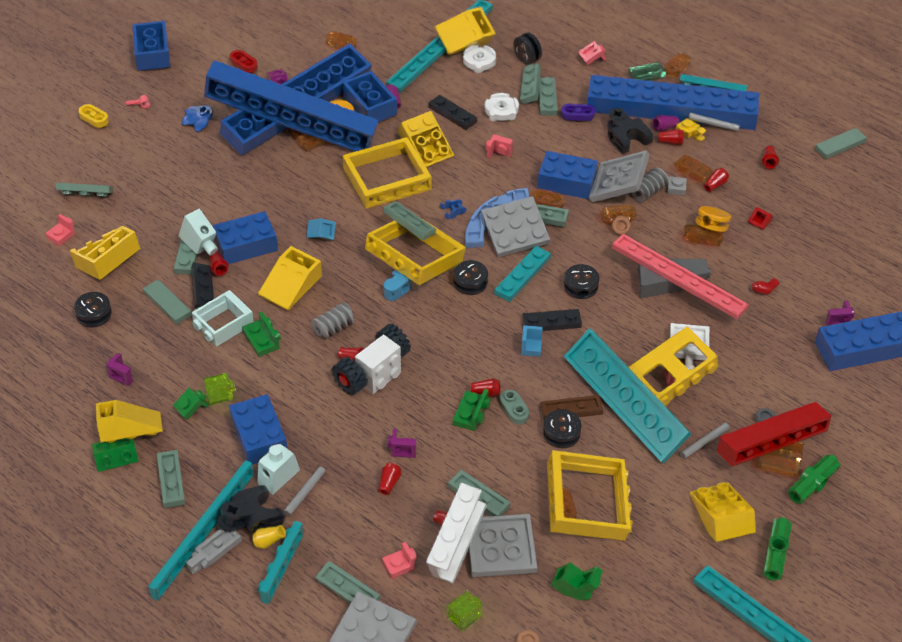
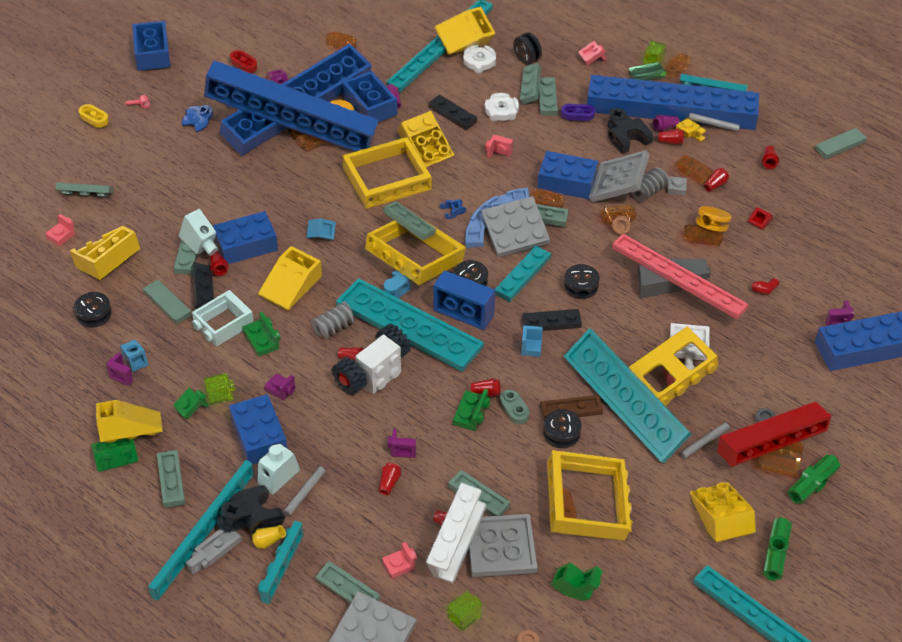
(134, 355): none -> dark azure leg
(280, 386): none -> magenta bracket
(421, 328): none -> teal plate
(464, 300): none -> blue brick
(654, 53): none -> clear neon green brick

